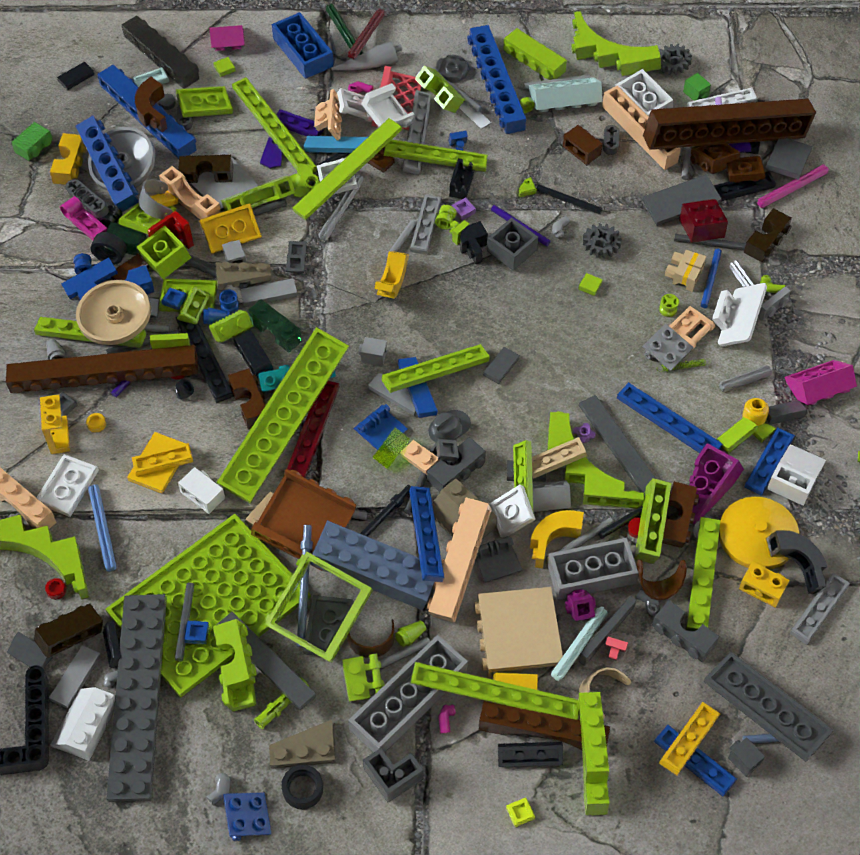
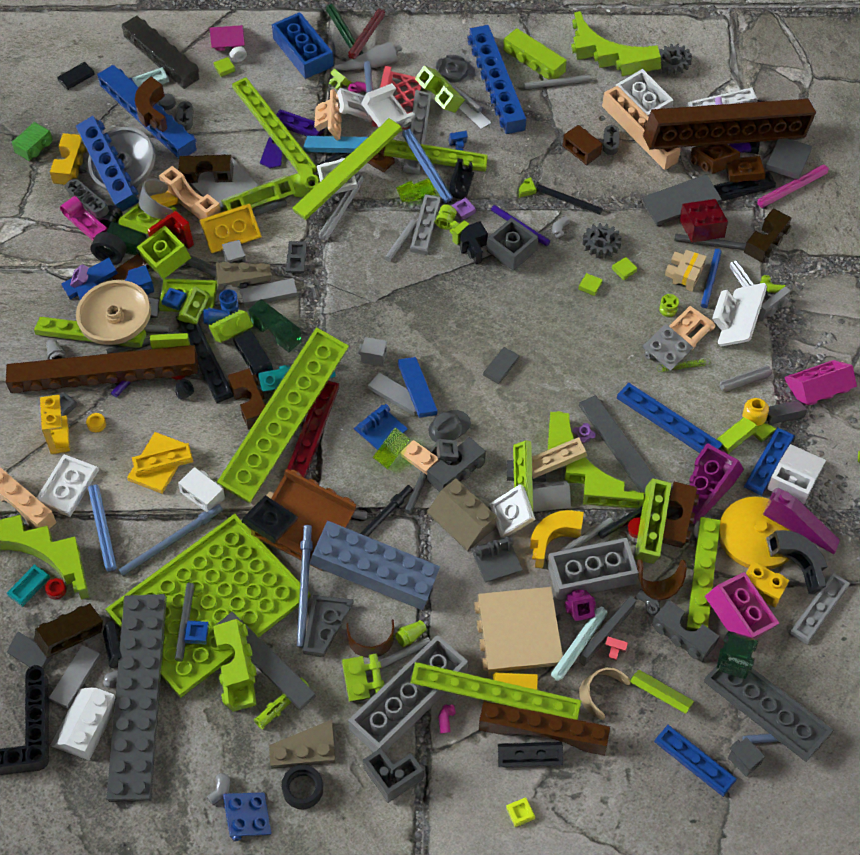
(28, 585): none -> teal tile
(79, 276): none -> medium lavender plate
(82, 262): blue wheel -> none
(203, 518): none -> sand blue bar
(204, 101): lime tile -> none
(238, 54): none -> white tile
(269, 519): none -> black tile
(293, 581): lime window -> none
(339, 79): none -> lime tile
(368, 76): none -> sand blue bar
(393, 275): yellow arch -> none
(417, 191): none -> clear neon green slope
(426, 534): blue tile -> none
(427, 165): none -> medium blue axle
(435, 368): lime plate -> none
(459, 559): light nougat brick -> none
(527, 104): lime tile -> none
(566, 93): light aqua slope -> none
(594, 754): lime arch -> none
(624, 268): none -> lime tile
(662, 691): none -> lime tile
(686, 163): light grey bar -> none
(689, 738): yellow tile -> none
(697, 87): bright green brick -> none
(736, 654): none -> clear green brick
(741, 607): none -> dark pink slope
(796, 517): none -> magenta wedge

